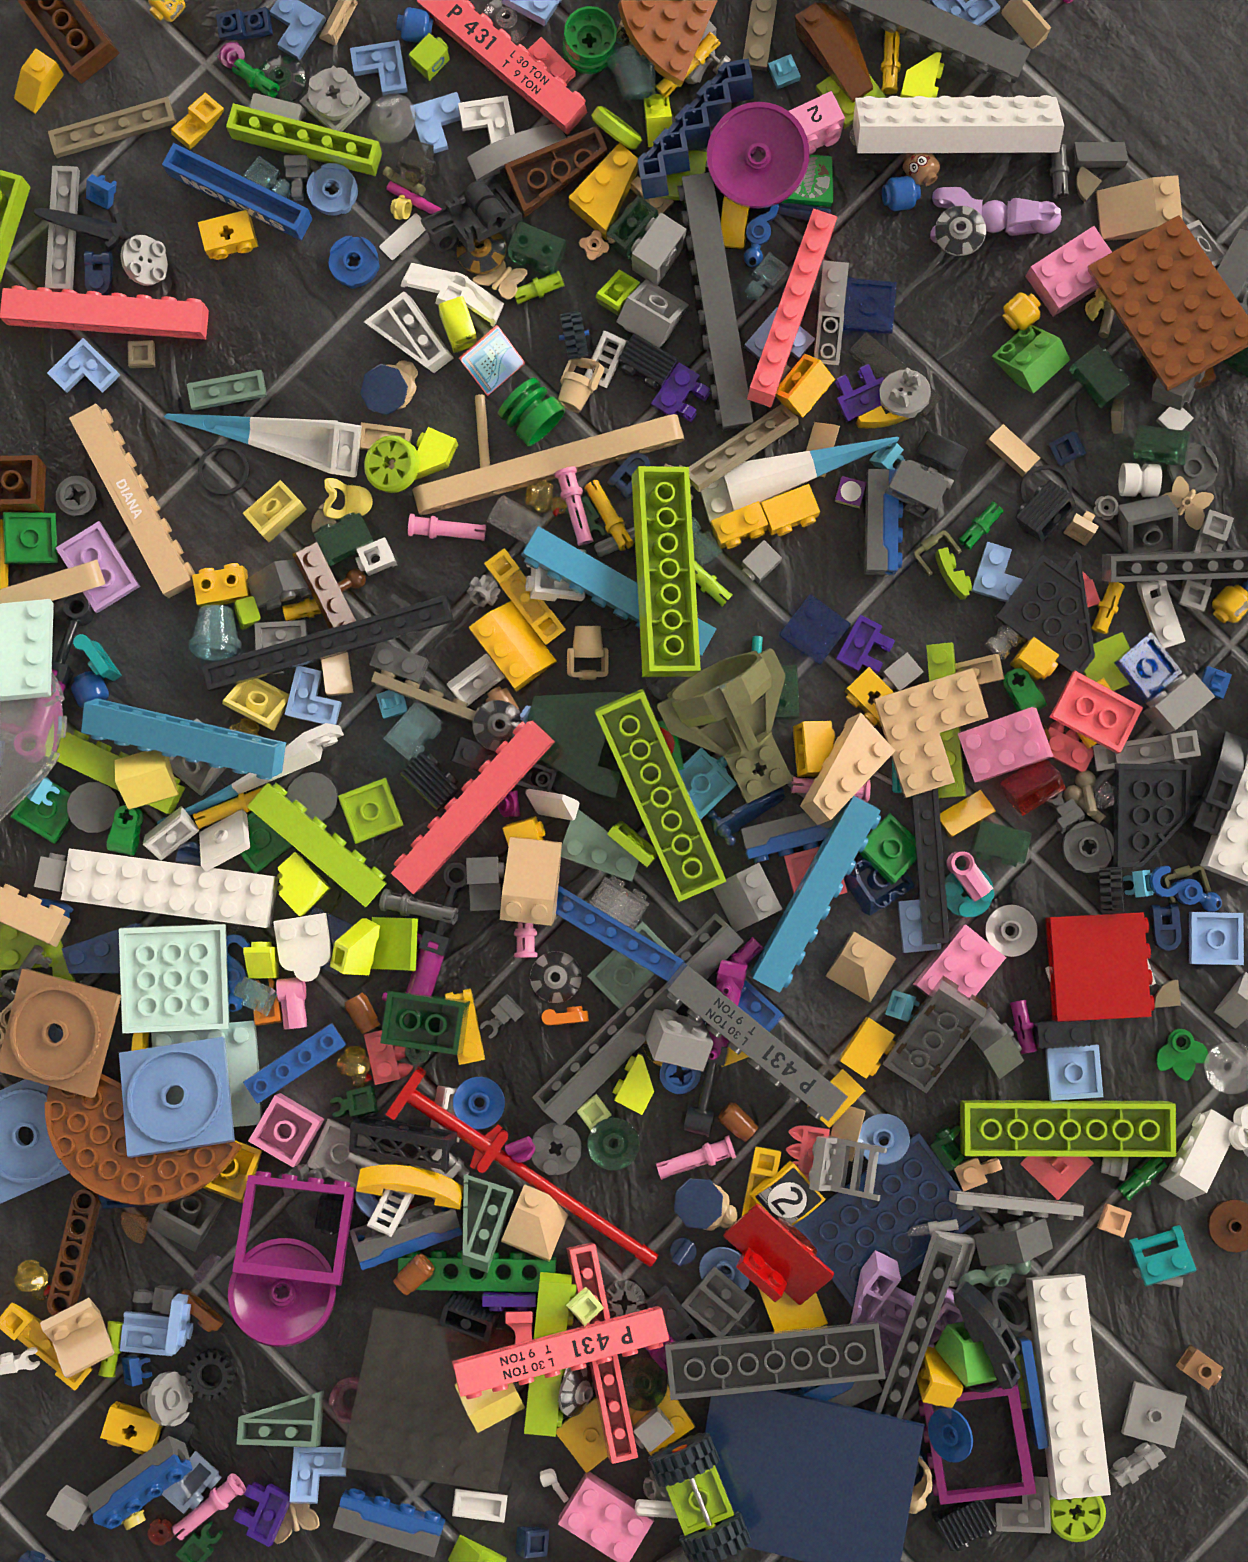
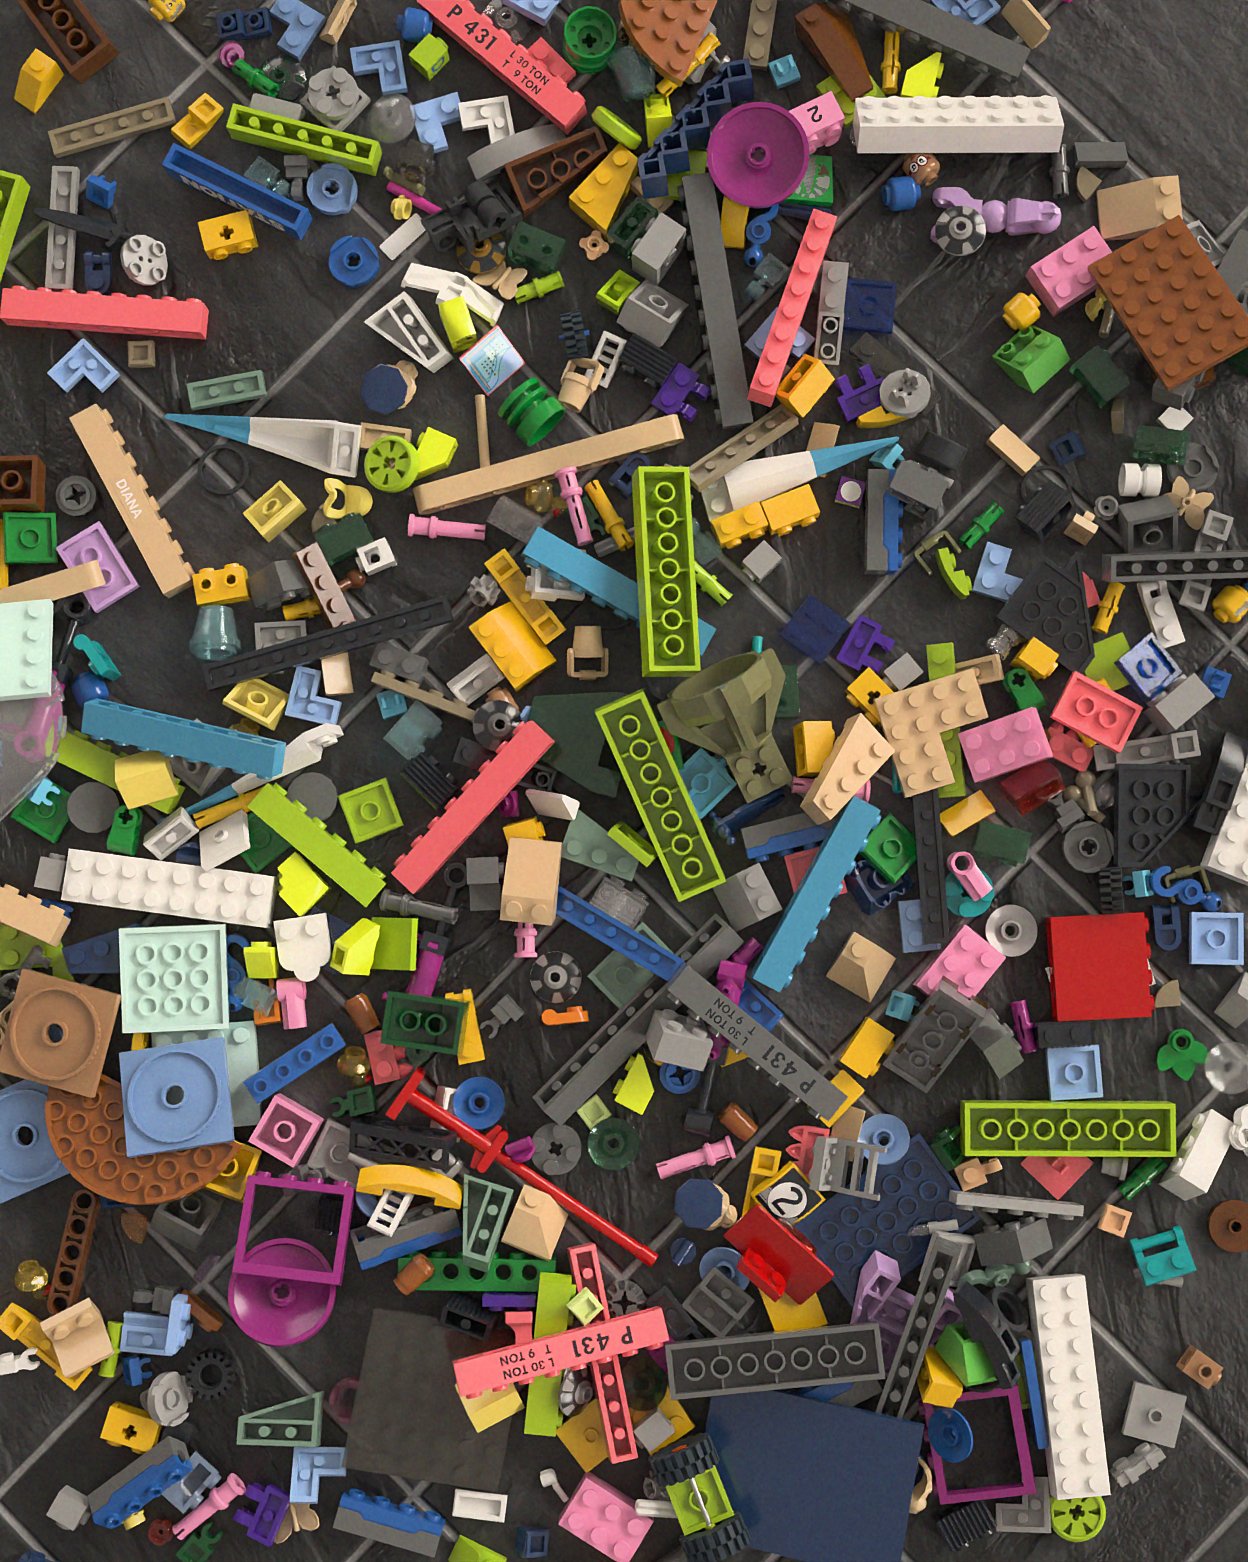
(246, 612): lime slope -> none

